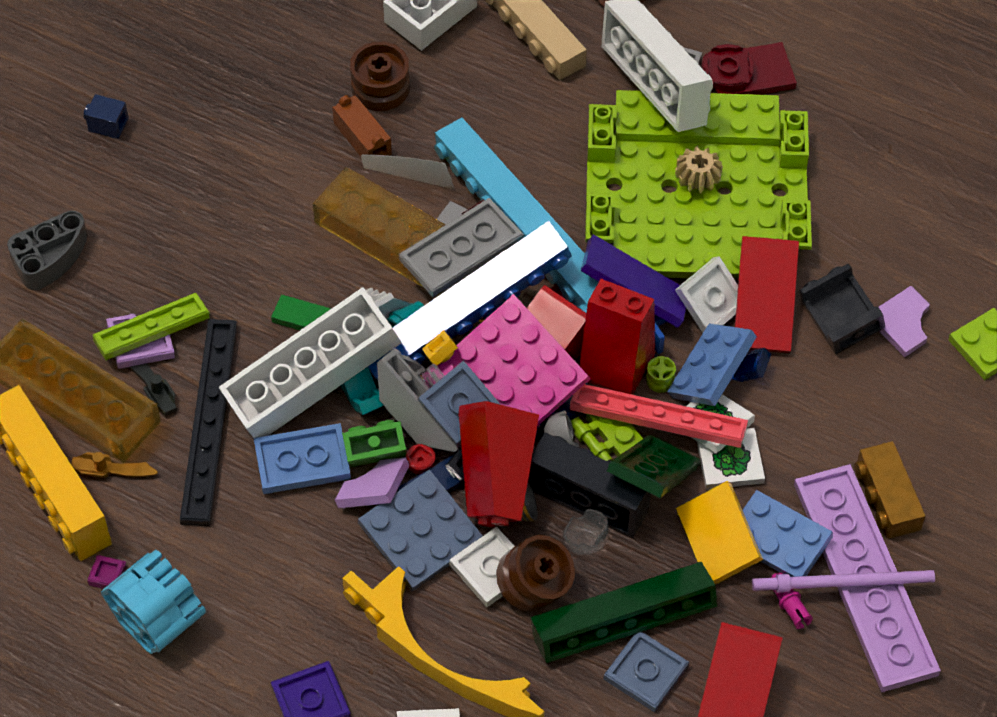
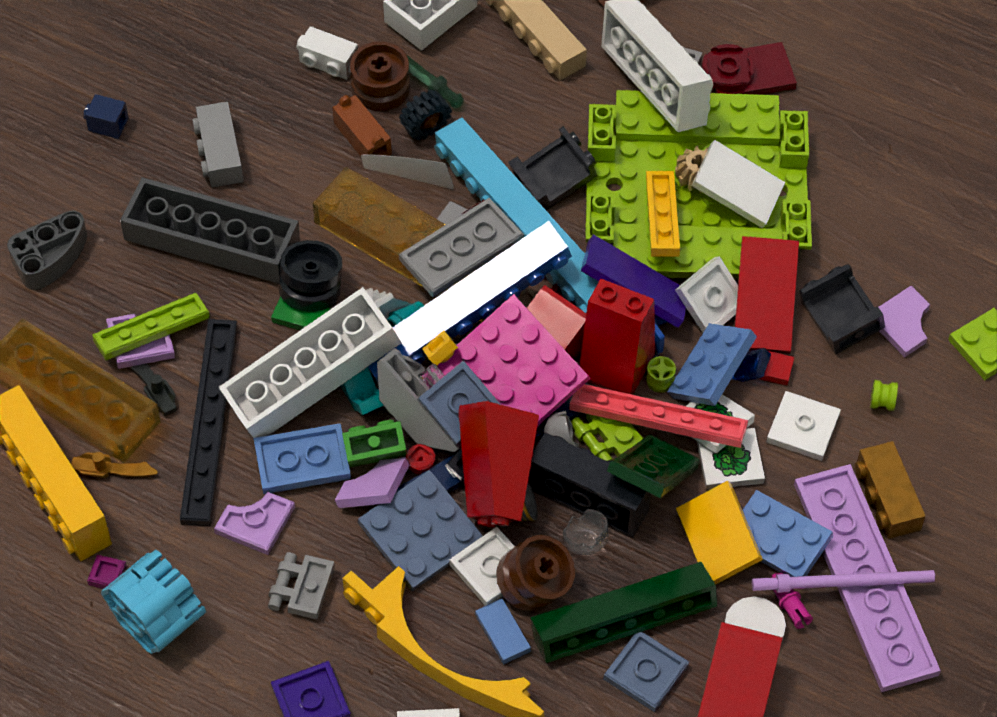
(208, 229): none -> dark grey brick
(217, 144): none -> light grey brick
(256, 524): none -> lavender tile
(310, 275): none -> black wheel
(310, 587): none -> light grey plate
(326, 52): none -> white brick
(425, 114): none -> black wheel
(434, 83): none -> clear green sword
(502, 631): none -> medium blue tile
(555, 170): none -> black panel
(662, 214): none -> yellow plate
(738, 183): none -> white tile
(757, 615): none -> white tile
(778, 368): none -> red tile
(803, 425): none -> white plate
(884, 395): none -> lime wheel

